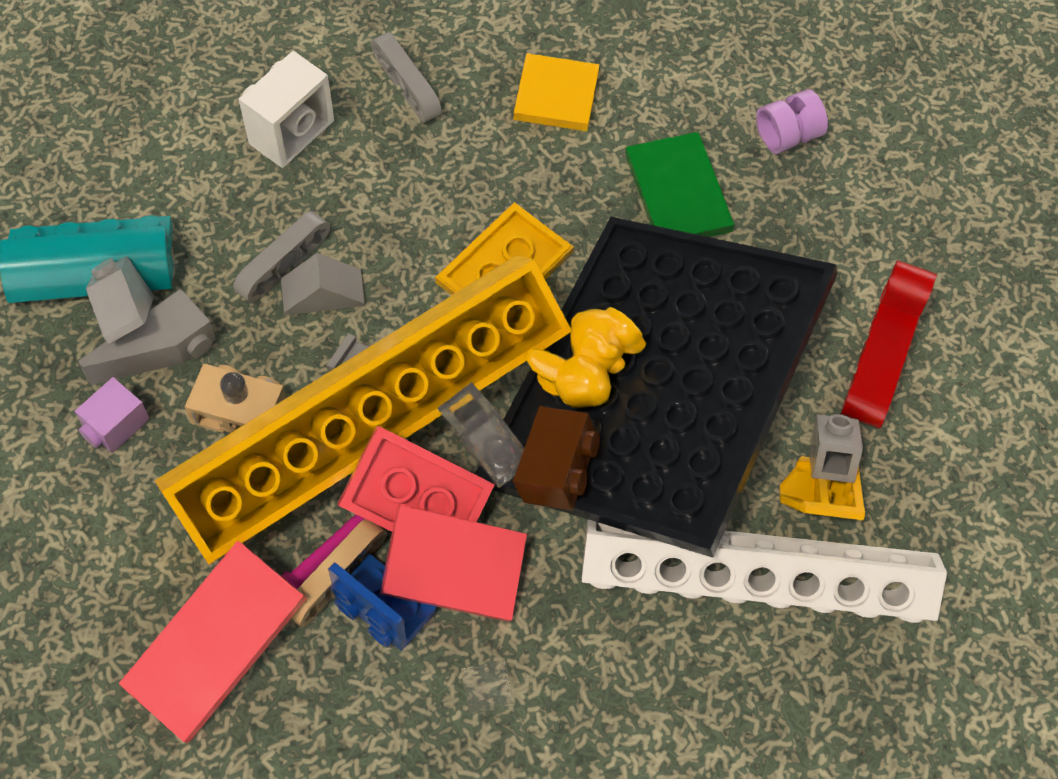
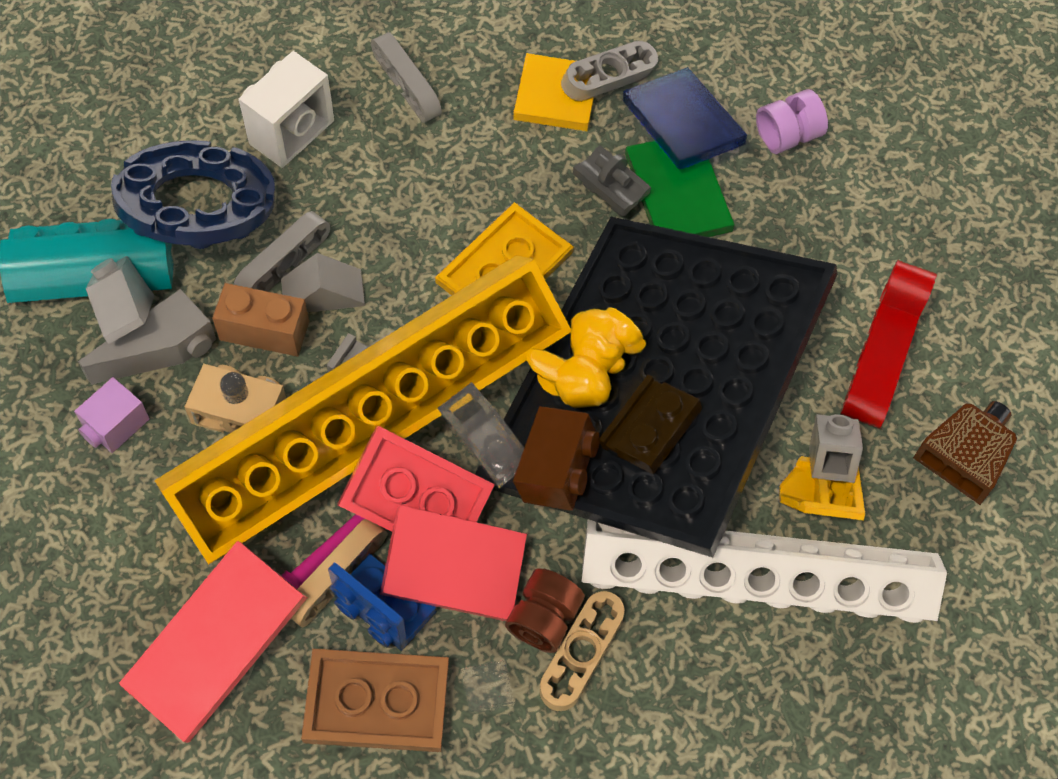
(148, 169): none -> dark blue plate
(261, 319): none -> medium nougat brick
(376, 700): none -> medium nougat plate
(547, 605): none -> copper wheel
(556, 672): none -> tan beam
(599, 80): none -> light grey beam
(612, 180): none -> dark grey hips
(650, 424): none -> dark brown plate
(684, 118): none -> clear blue tile
(970, 449): none -> reddish brown torso

